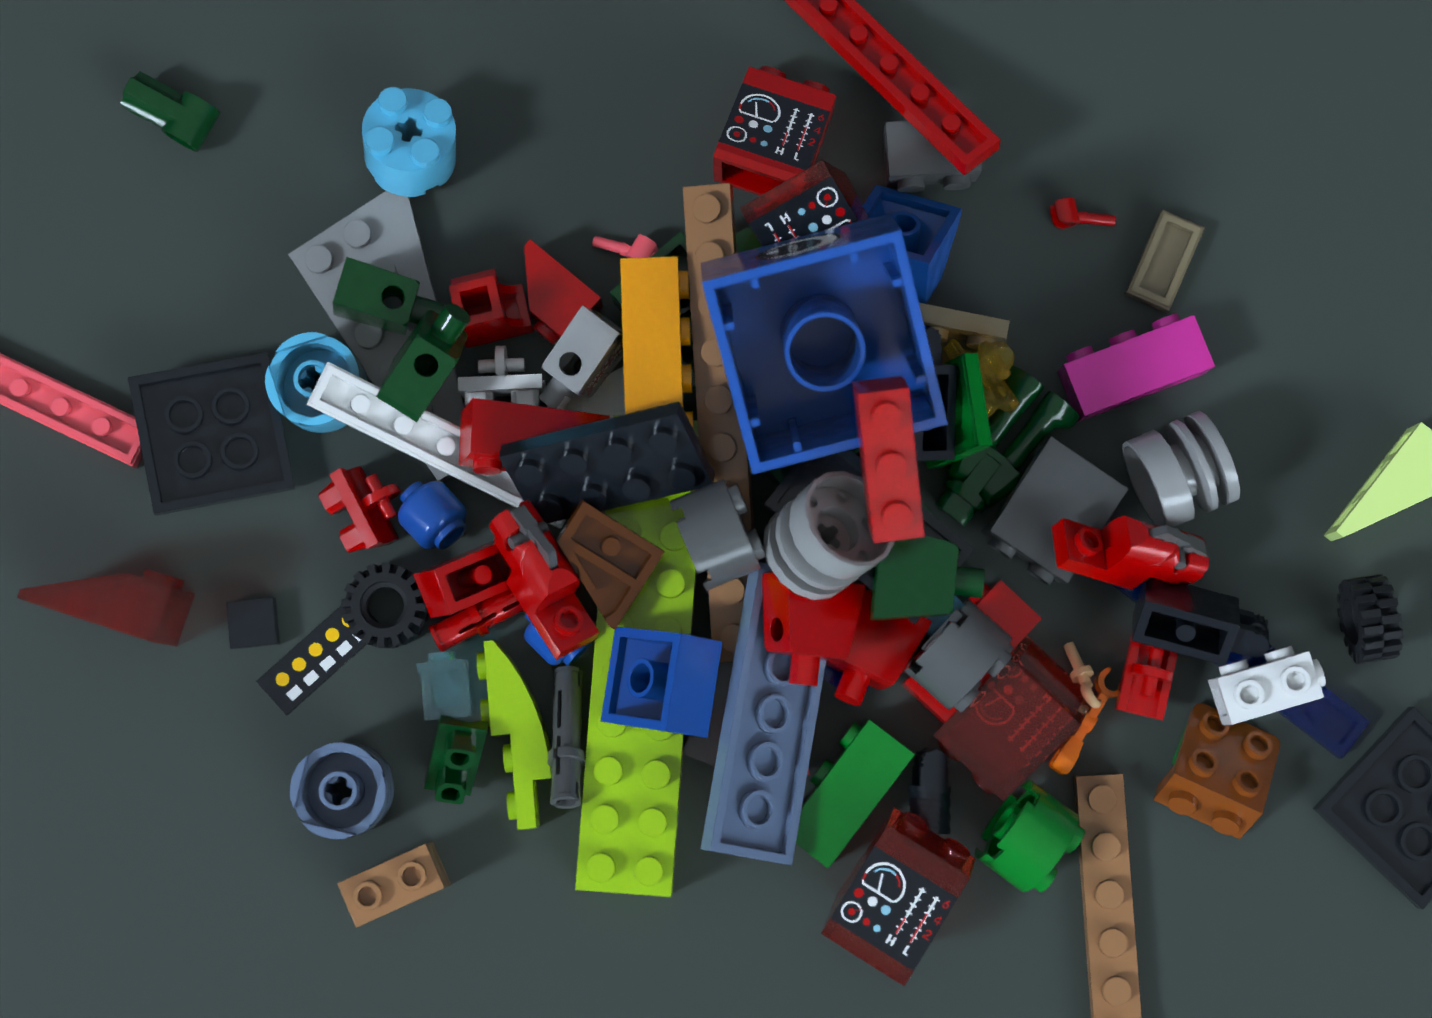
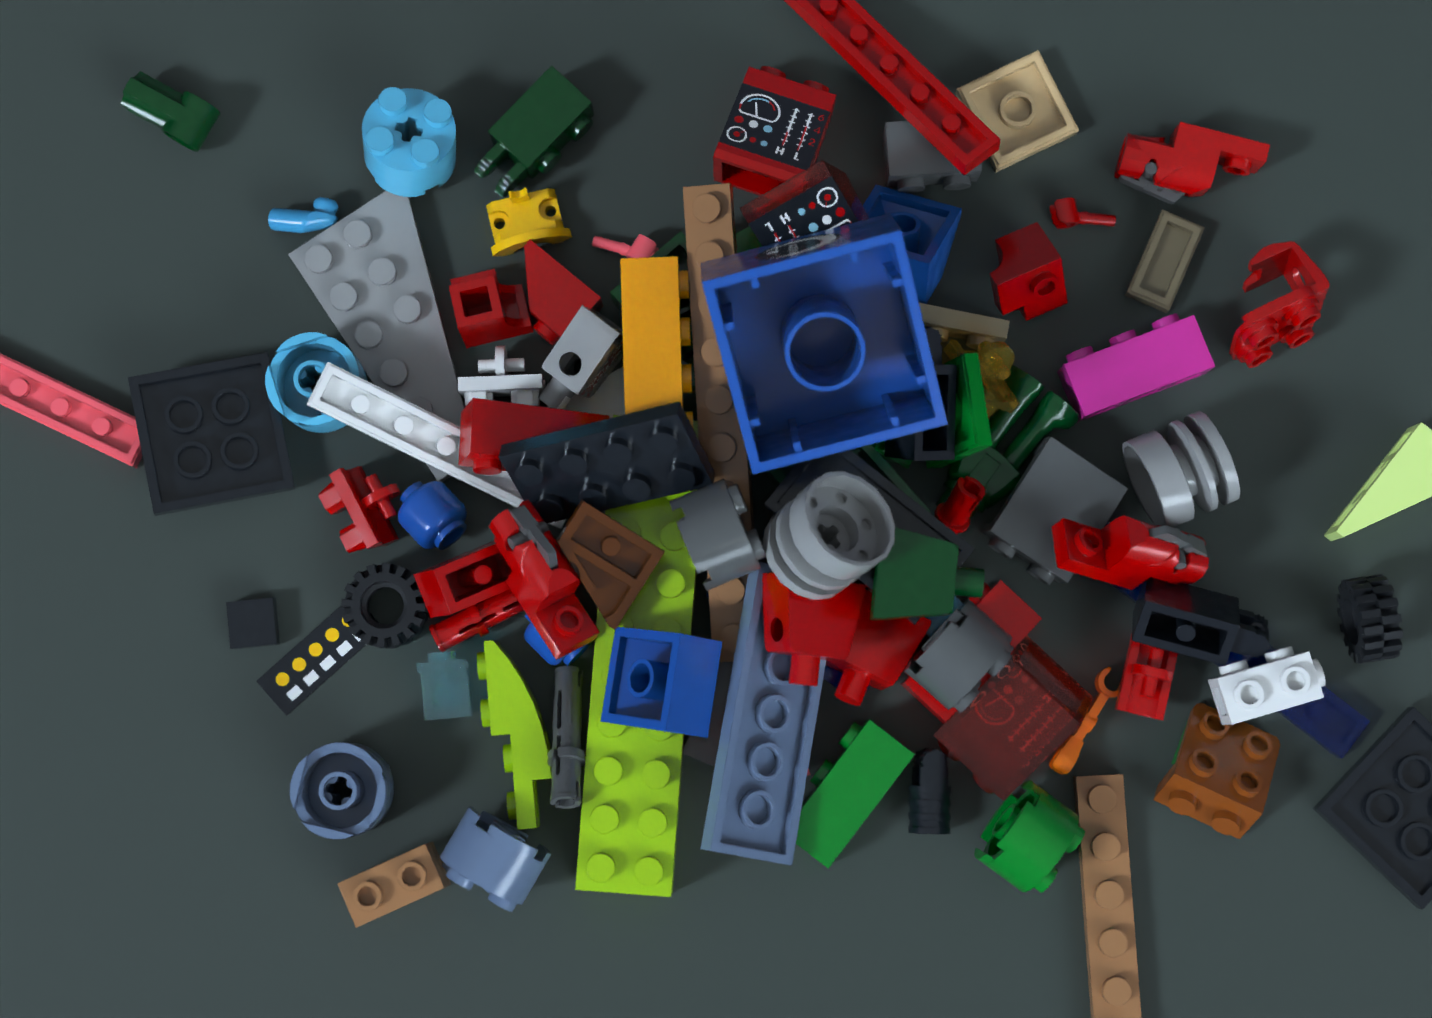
(139, 606): clear red slope -> none
(304, 221): none -> dark azure arm
(365, 288): dark green torso -> none
(425, 361): dark green torso -> none
(455, 758): dark green hips -> none
(493, 857): none -> sand blue brick
(525, 220): none -> yellow piece
(536, 130): none -> dark green hinge
(888, 459): red brick -> none
(898, 895): slope -> none
(962, 501): none -> red axle
(1020, 108): none -> tan tile
(1028, 273): none -> red brick
(1081, 674): tan hand -> none
(1187, 162): none -> red plate
(1287, 317): none -> red piece

